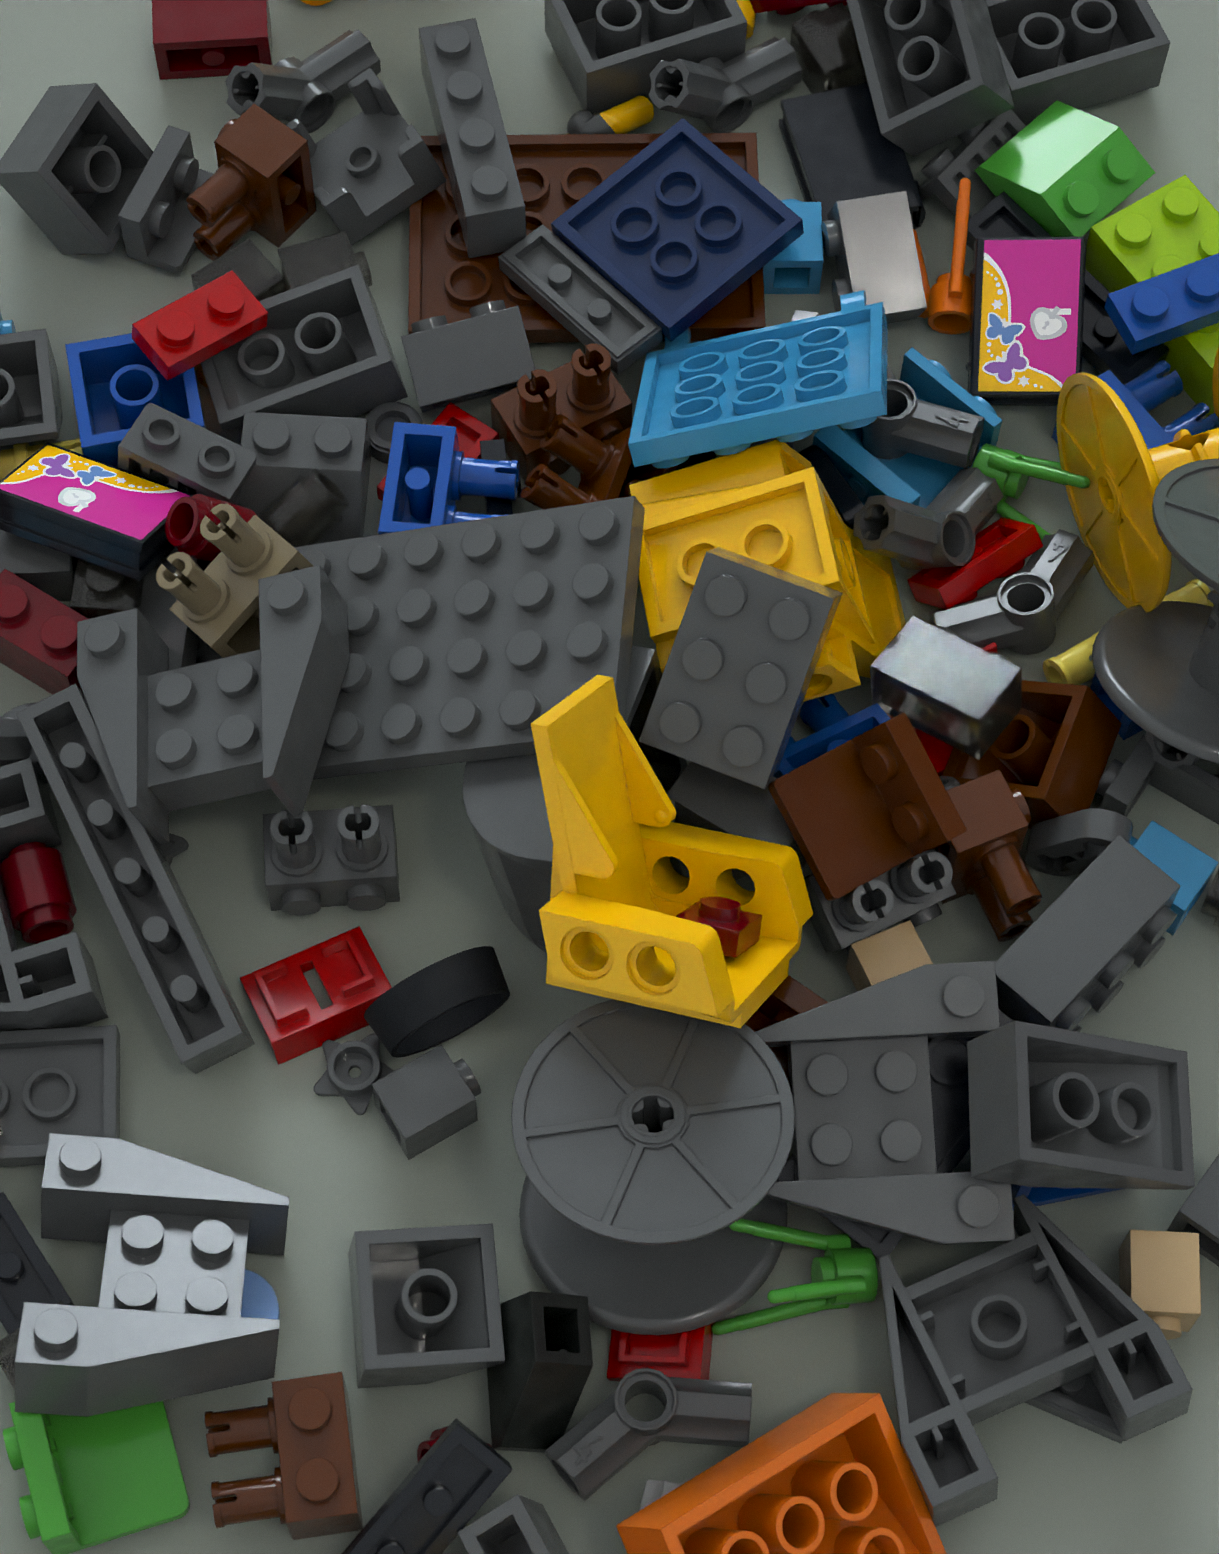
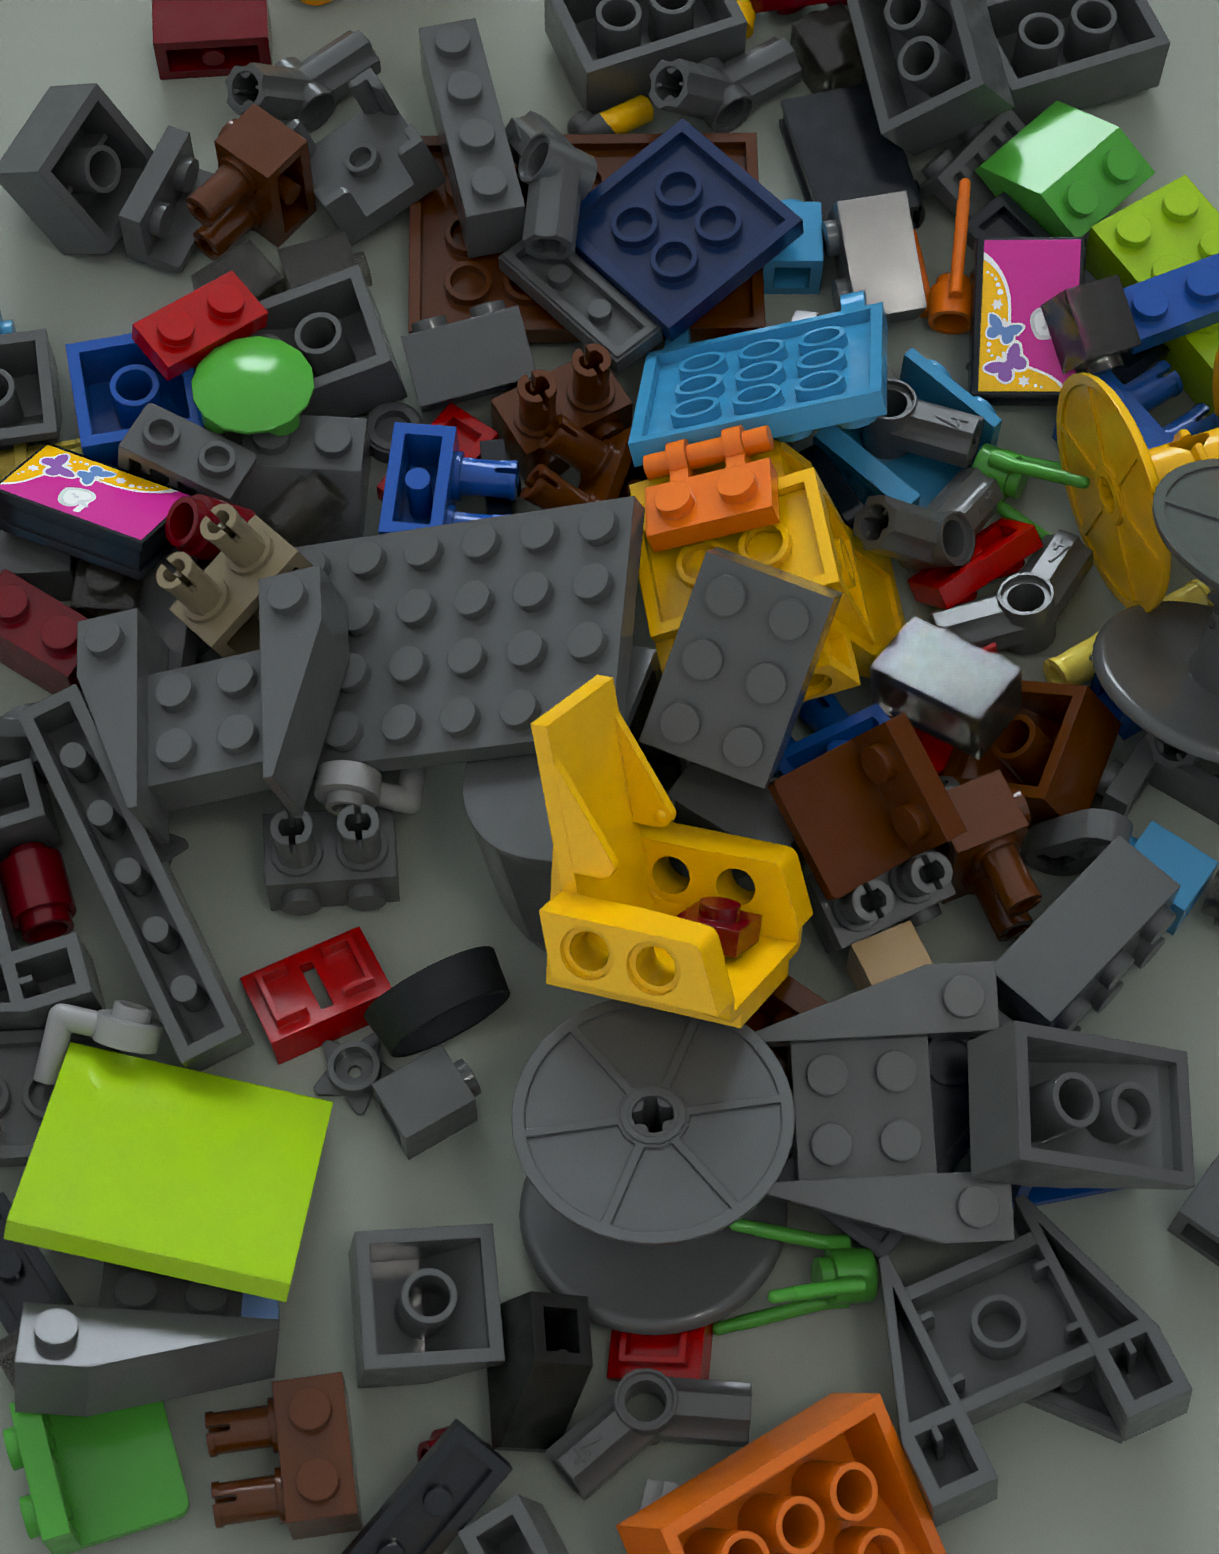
(123, 1027): none -> light grey plate
(172, 1172): none -> lime tile
(253, 387): none -> bright green dish
(356, 783): none -> light grey plate
(557, 182): none -> dark grey piece
(714, 502): none -> orange plate
(1091, 326): none -> clear smoke brick
(1163, 1277): tan brick -> none

